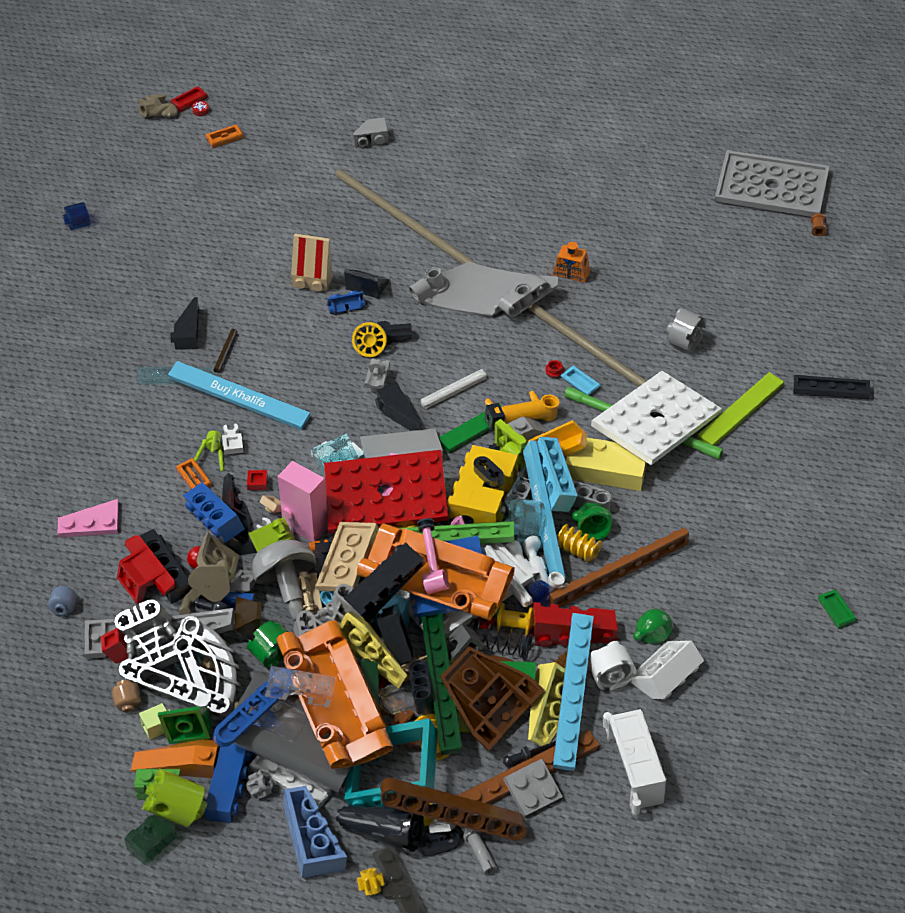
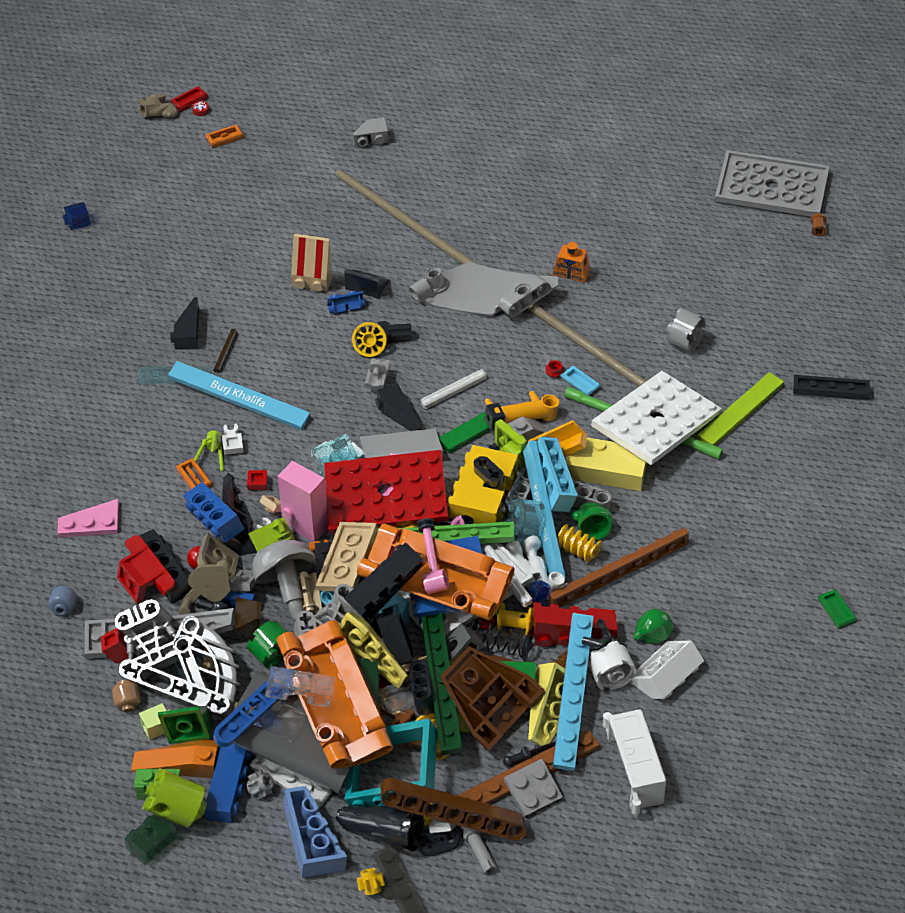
(604, 641): none -> black piece

